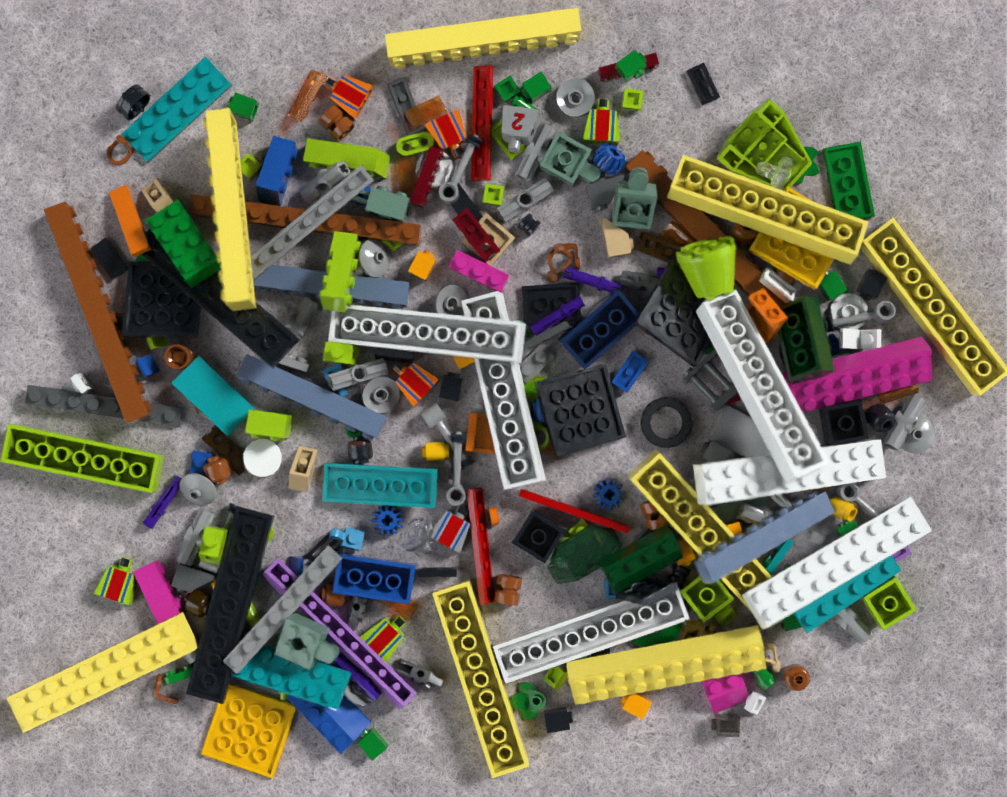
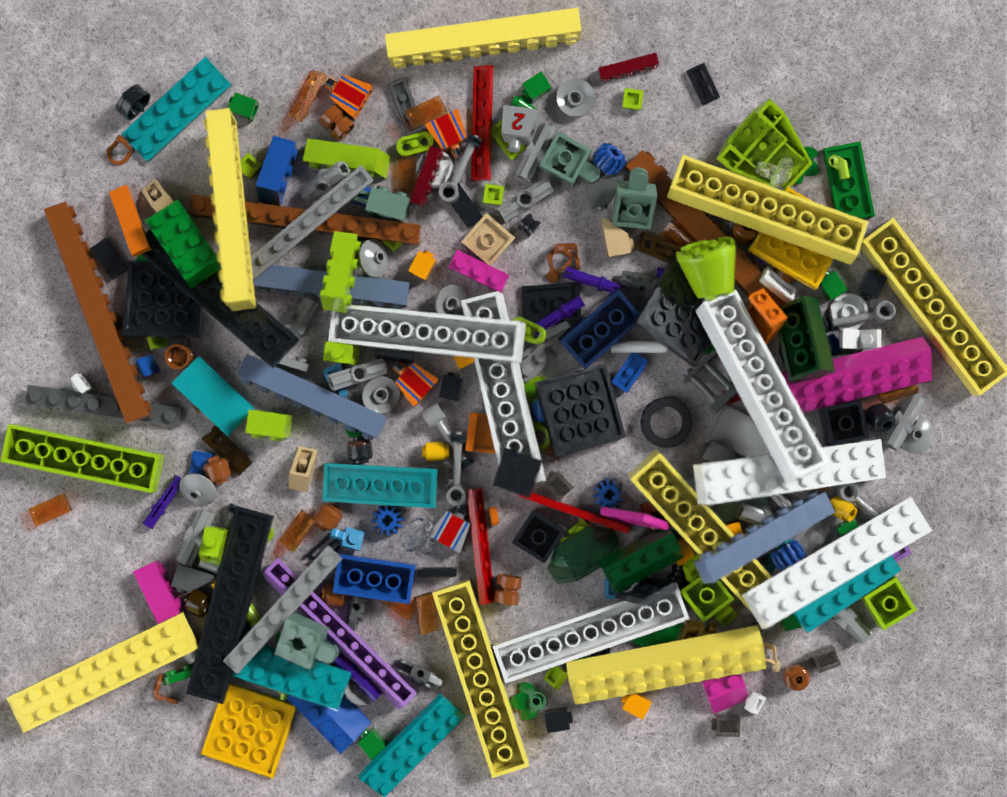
(50, 509): none -> clear orange plate
(118, 582): torso -> none
(262, 458): white tile -> none
(296, 565): blue slope -> none
(297, 530): none -> clear orange plate
(328, 517): none -> dark orange head
(384, 636): torso -> none
(411, 745): none -> teal plate
(425, 613): none -> clear orange plate
(475, 234): dark red plate -> none
(507, 88): green plate -> none
(517, 472): none -> black tile
(530, 331): none -> lime plate
(557, 484): none -> clear smoke brick
(602, 125): torso -> none
(631, 66): green brick -> none
(635, 518): none -> dark pink tile
(638, 347): none -> white axle
(690, 569): none -> lime plate
(763, 678): green cone -> none
(788, 554): none -> blue gear
(823, 659): none -> clear smoke brick
(839, 164): none -> lime arm

